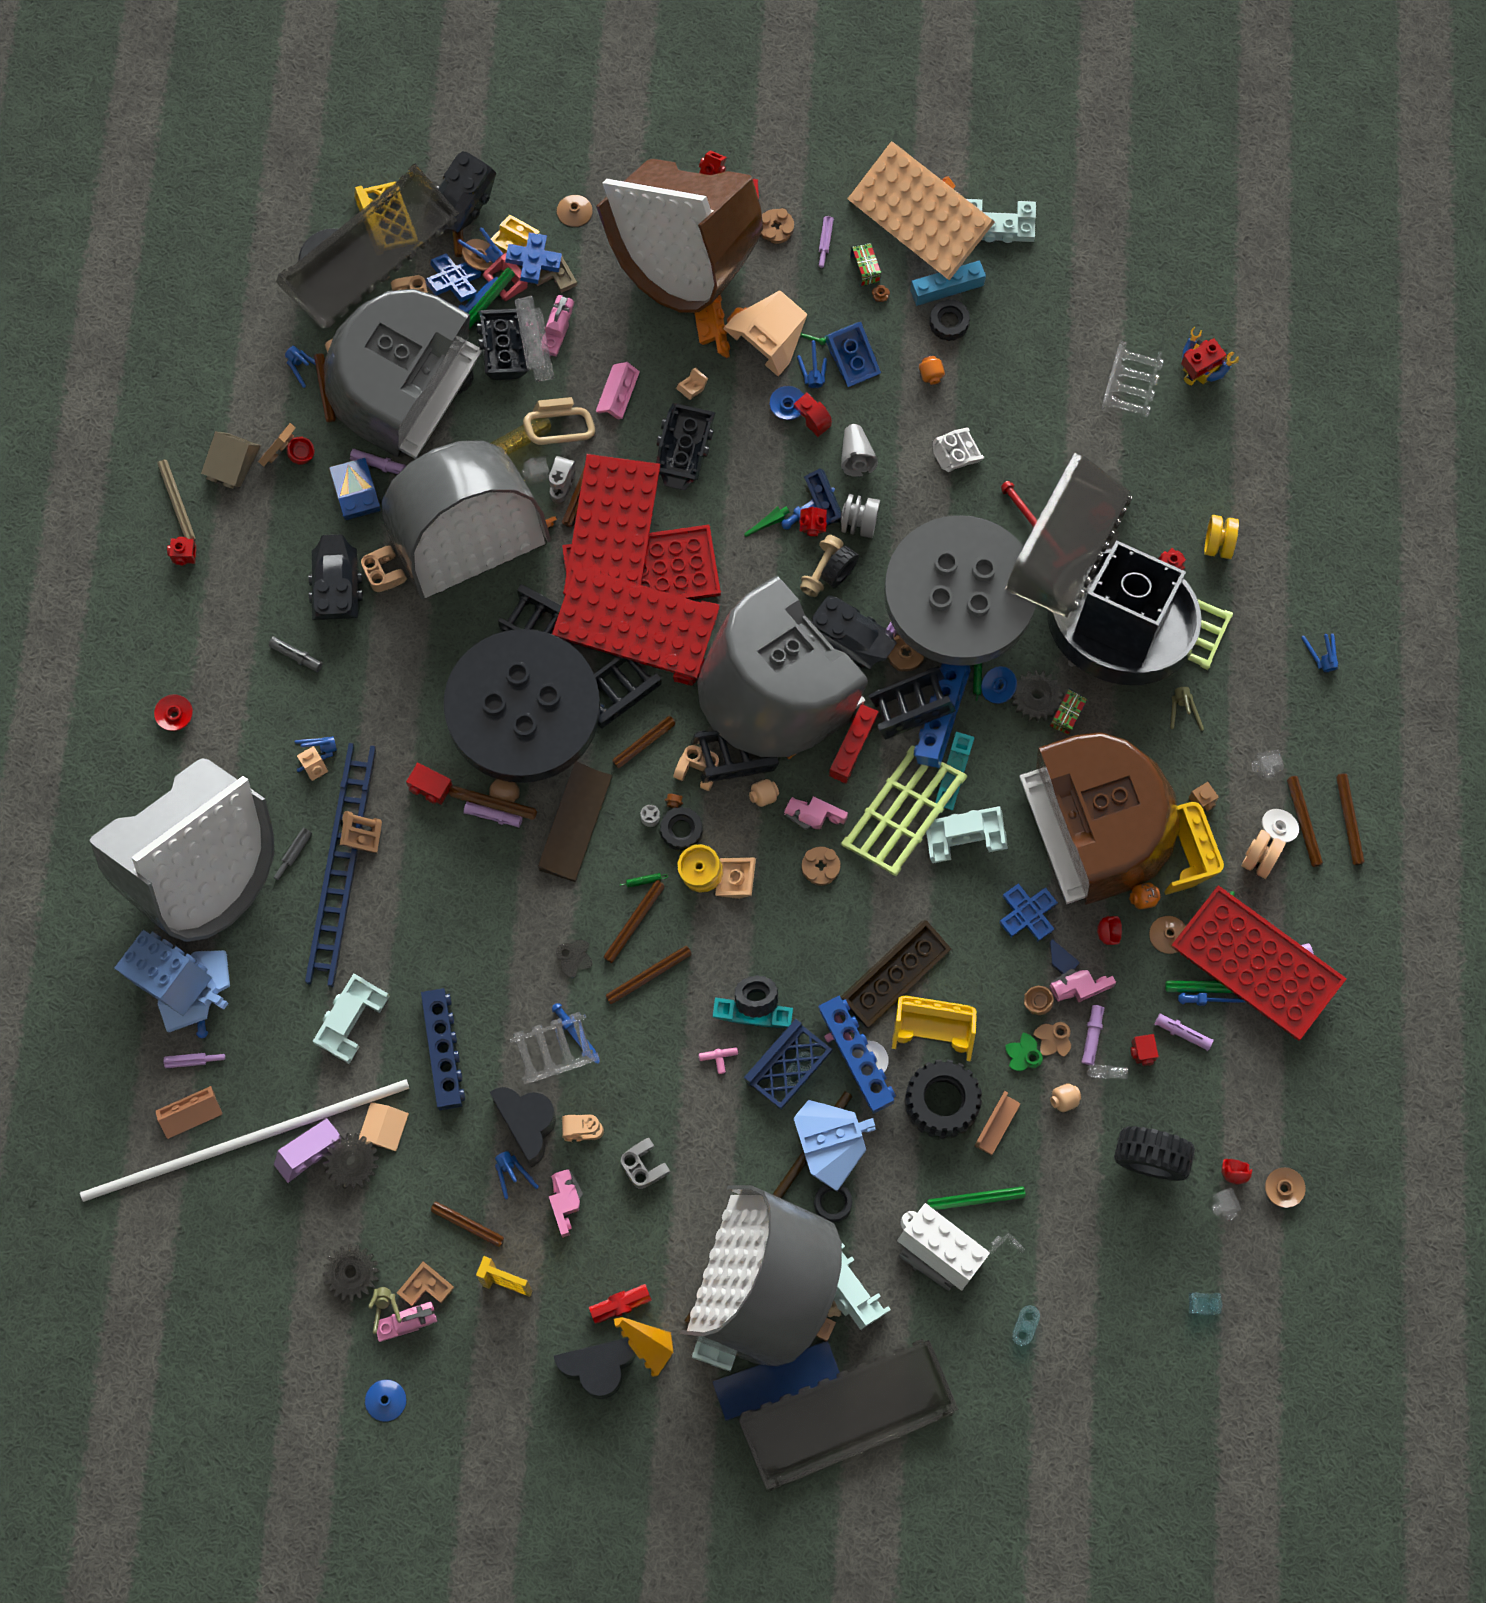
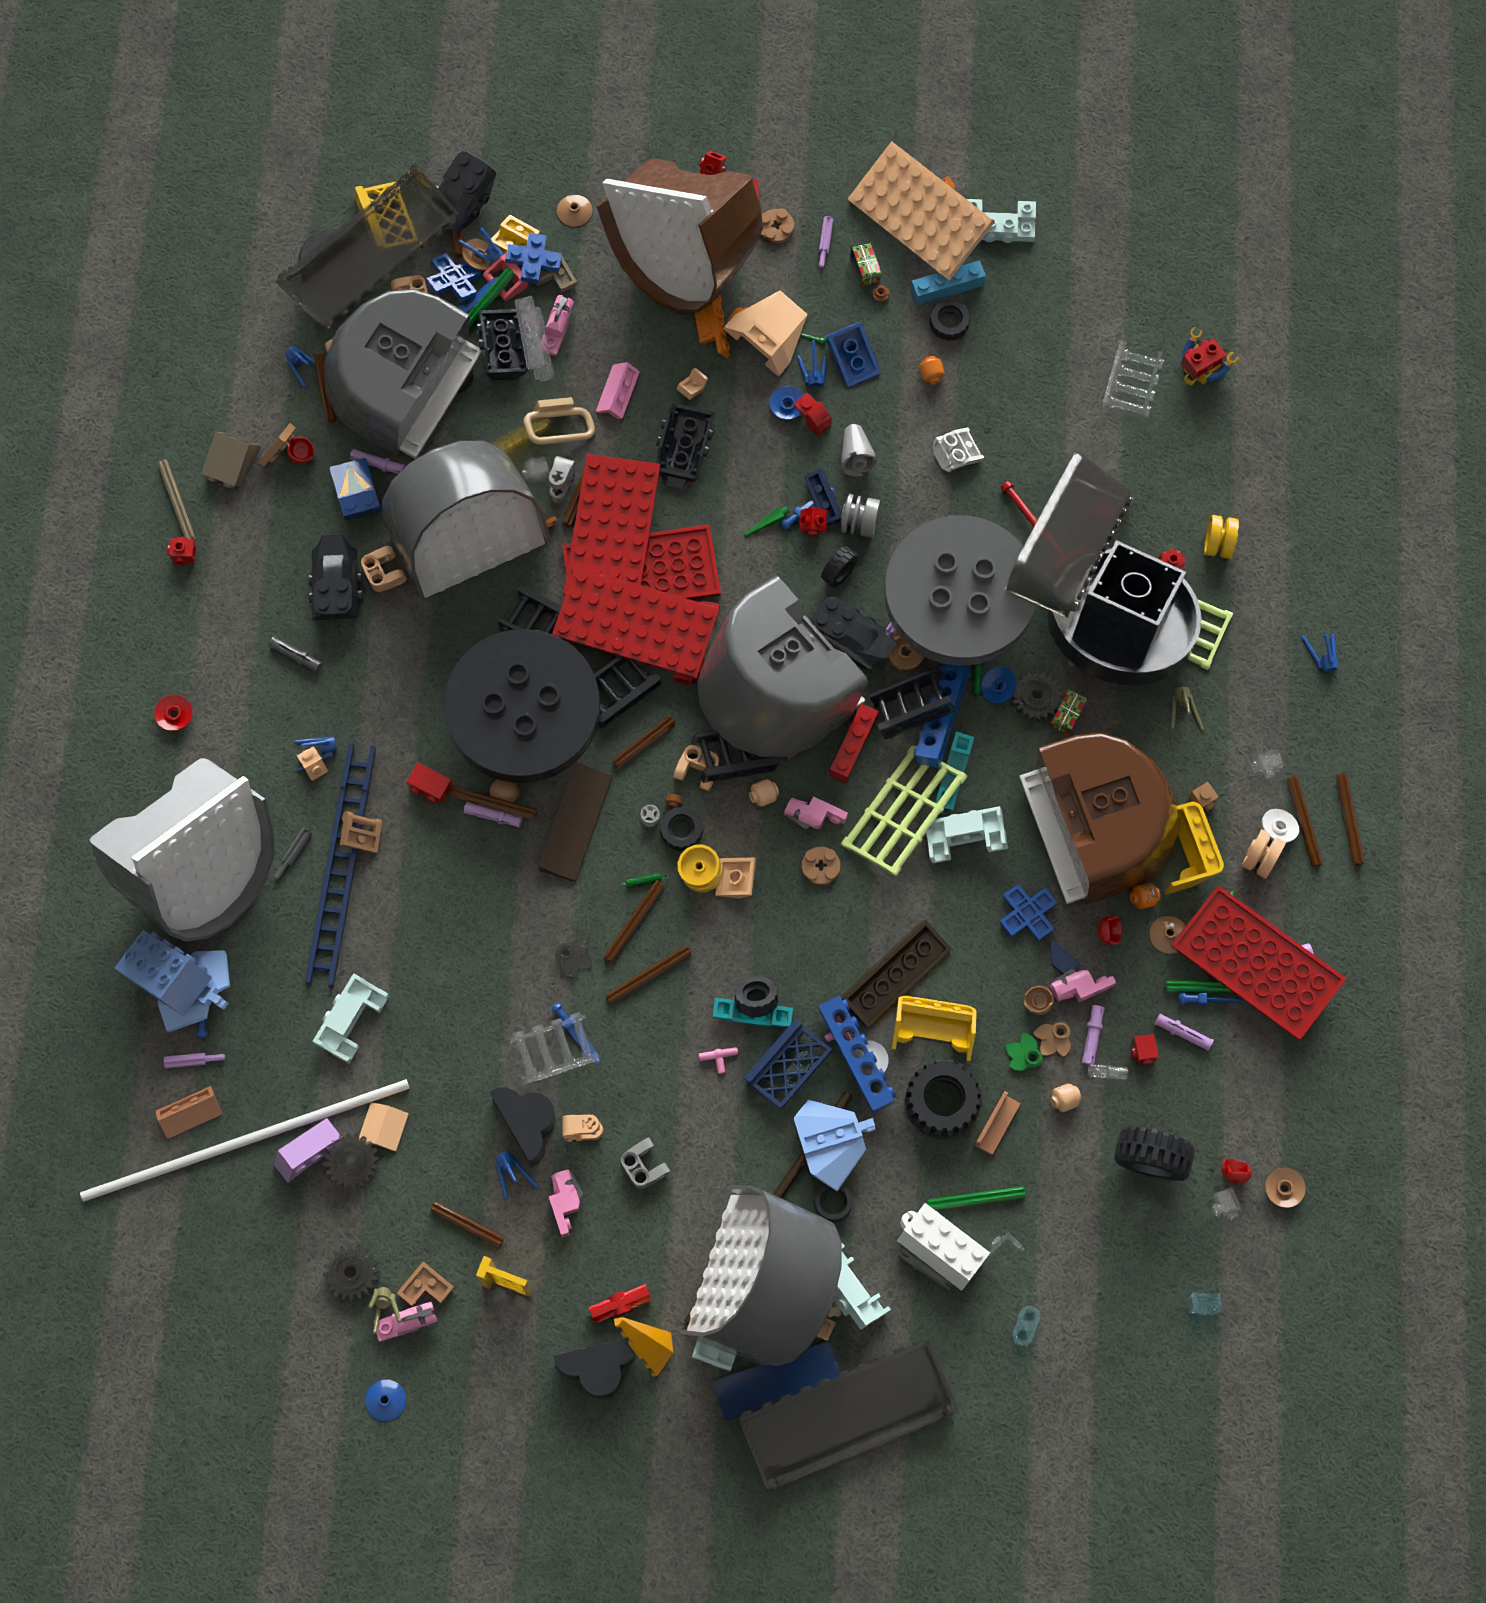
(432, 1000): dark blue brick -> none
(812, 585): tan piece -> none

